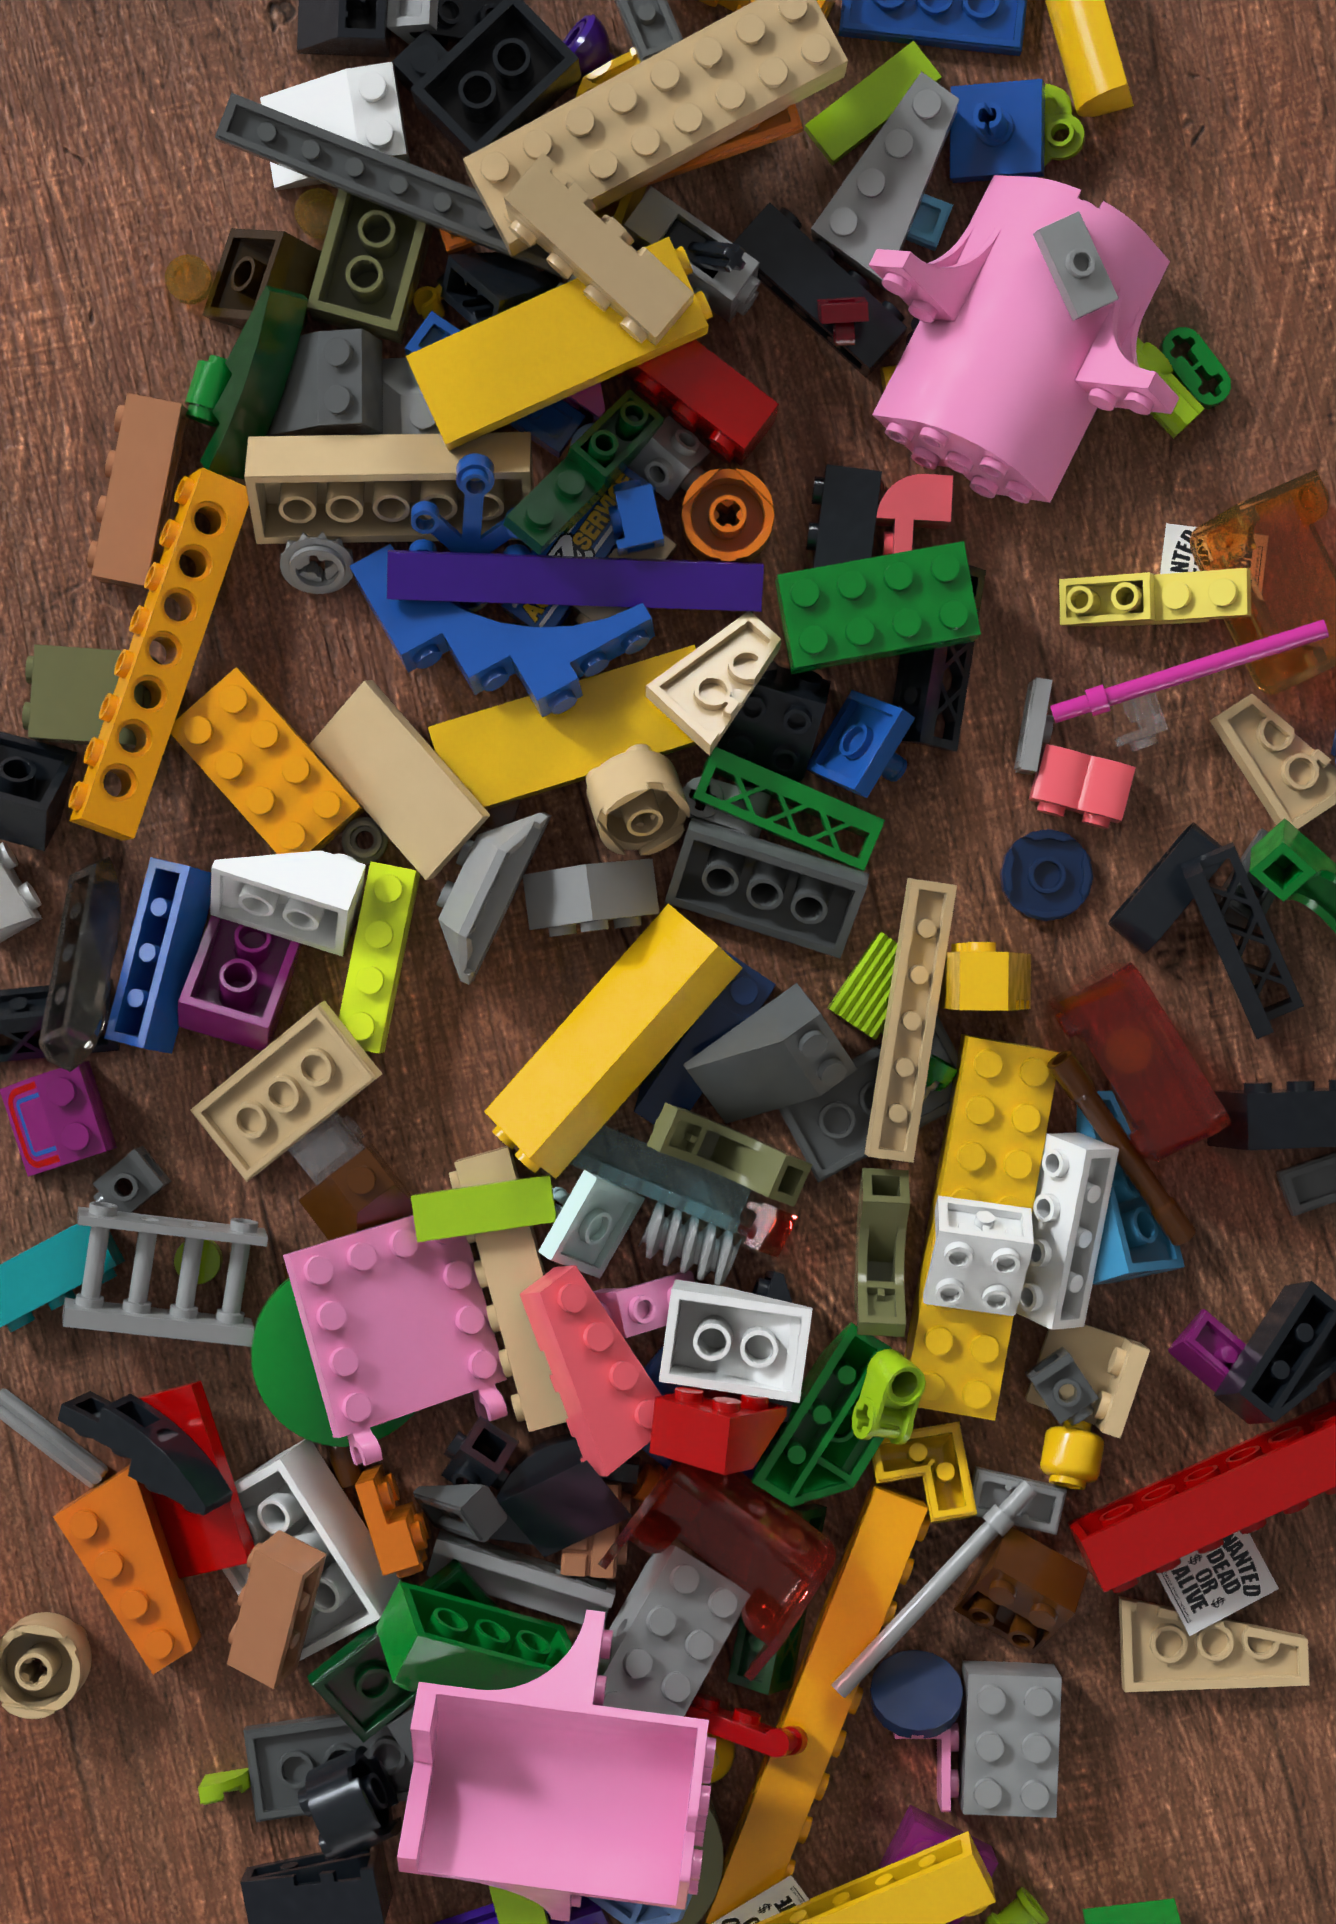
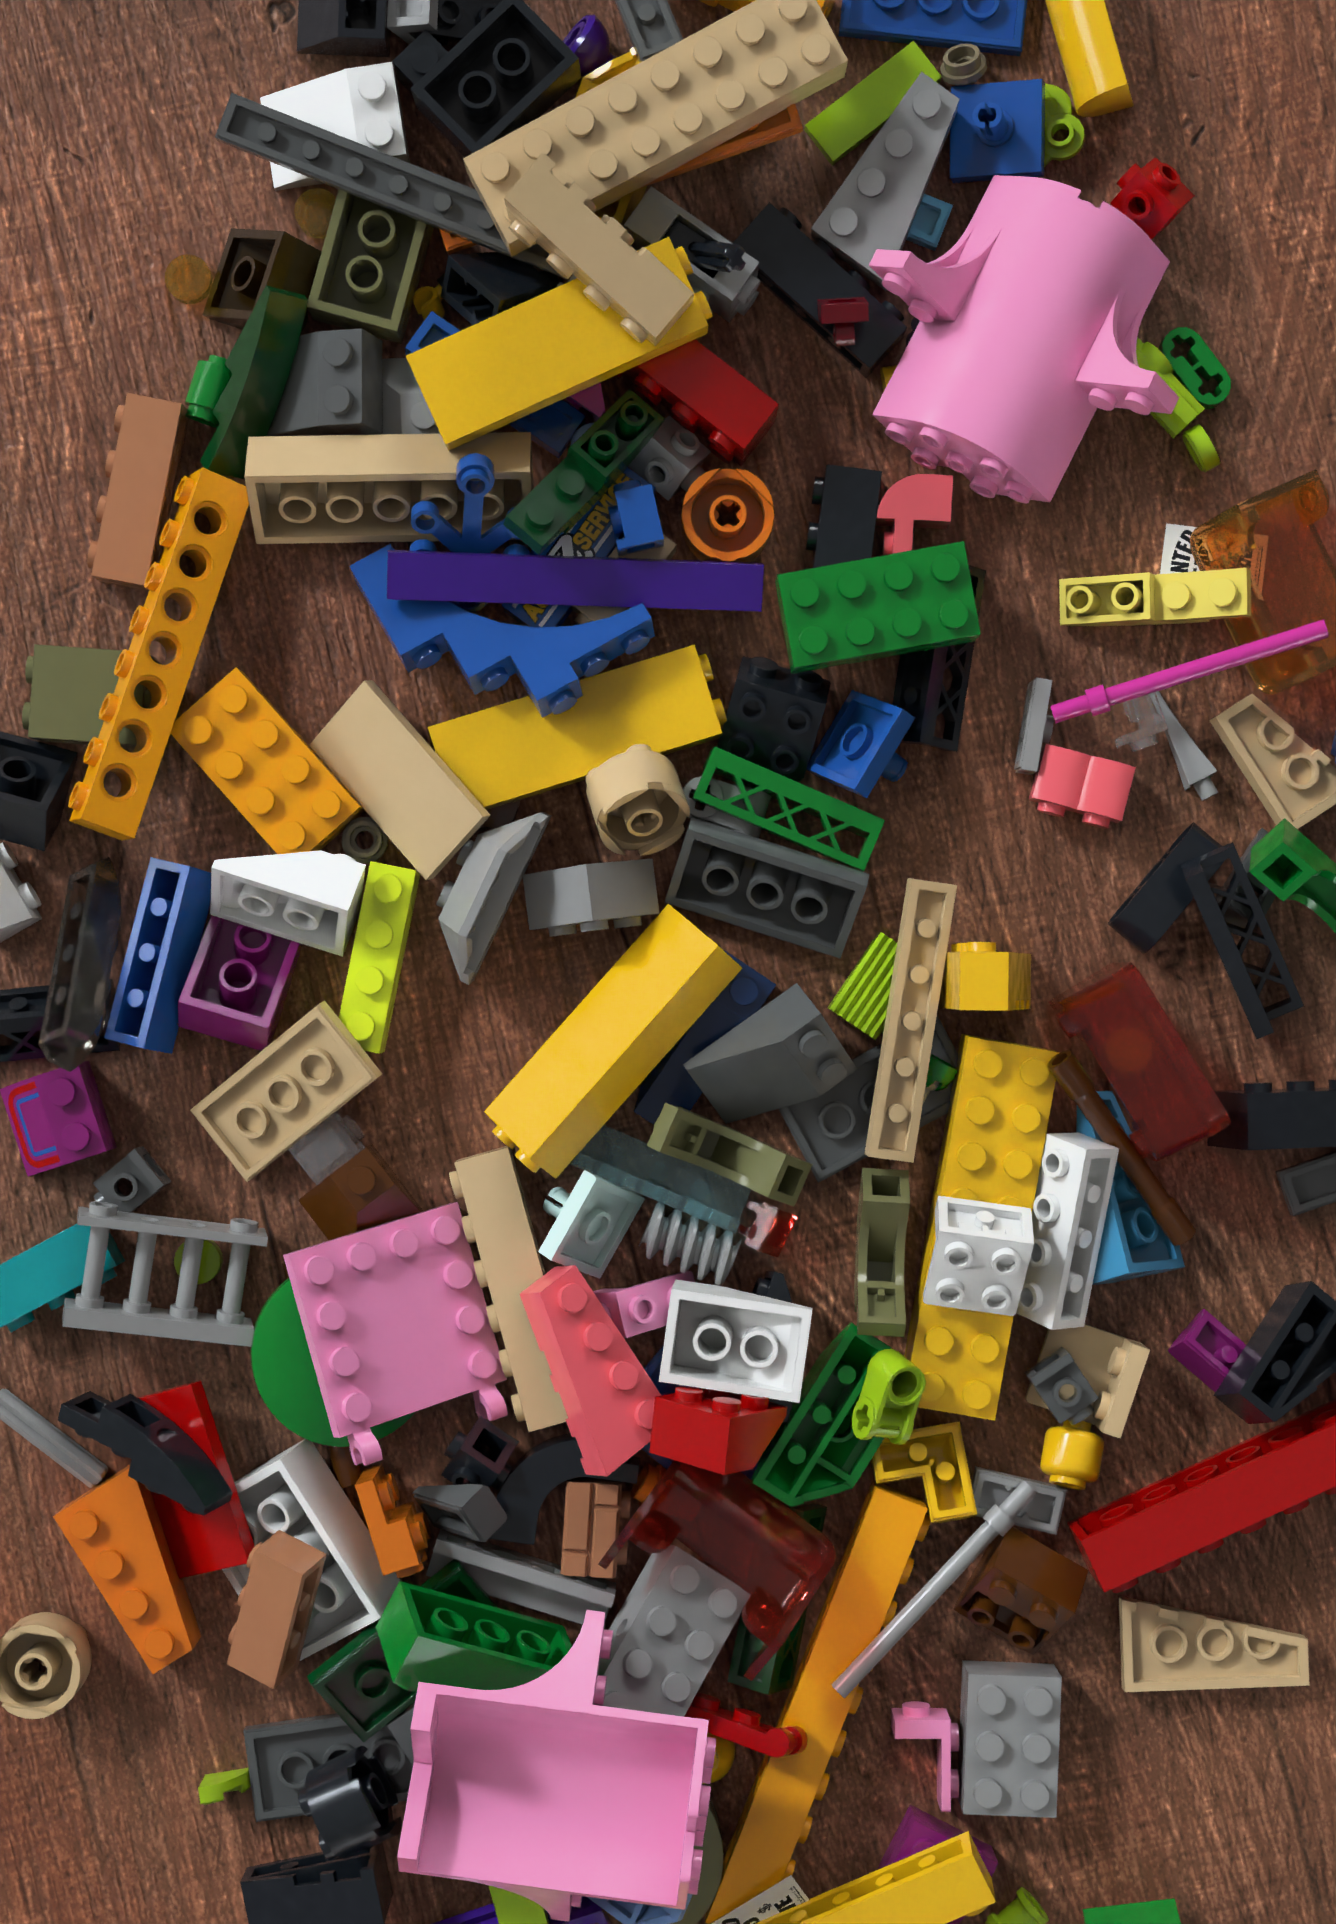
(306, 574): light grey gear -> none
(483, 1208): lime tile -> none
(565, 1509): black sticker -> none
(715, 680): tan wing -> none
(916, 1694): dark blue tile -> none
(963, 65): none -> dark tan plate
(1046, 875): dark blue tile -> none
(1075, 266): light grey plate -> none
(1152, 196): none -> red brick
(1191, 762): none -> light grey piece
(1201, 448): none -> lime tile
(1217, 1582): white sticker -> none

